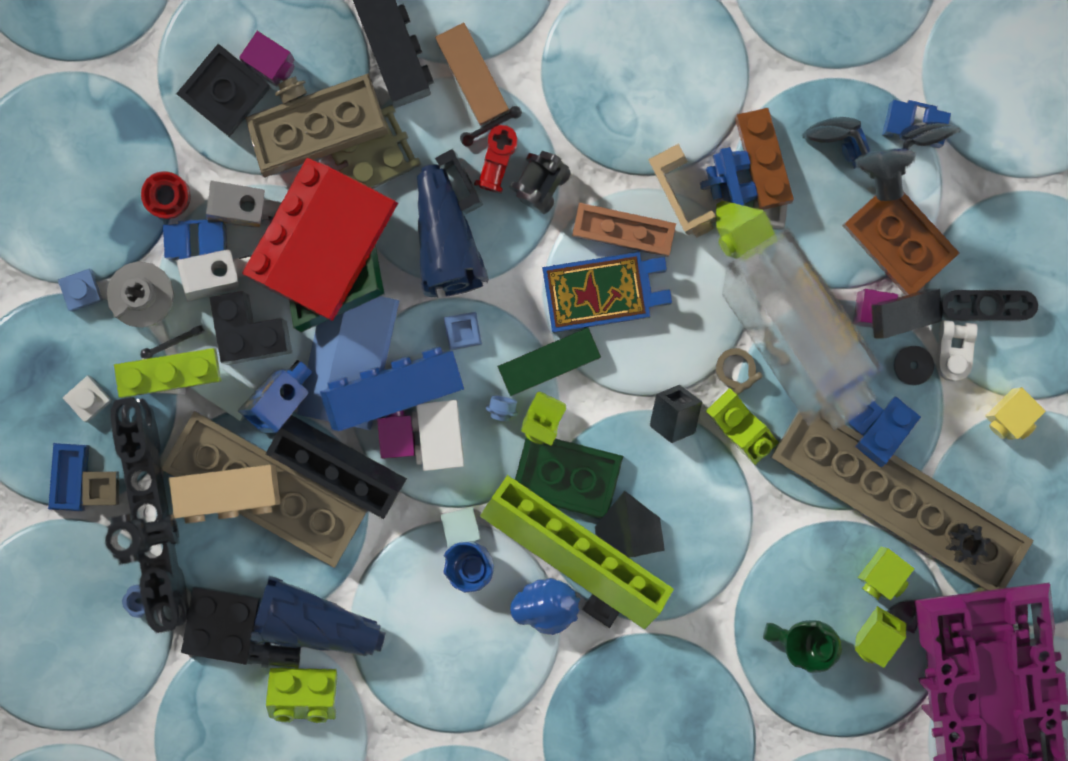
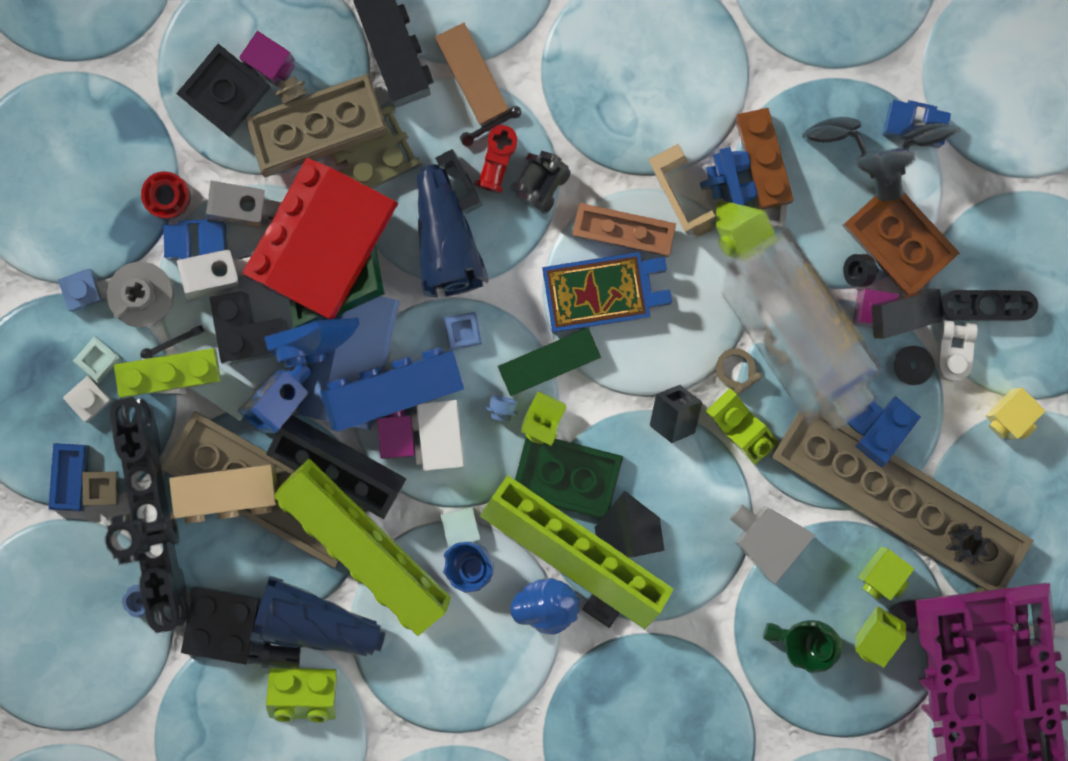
(97, 359): none -> light aqua tile
(310, 341): none -> blue slope
(362, 548): none -> lime brick
(770, 540): none -> light grey torso
(851, 149): blue plate -> none
(860, 270): none -> black tile

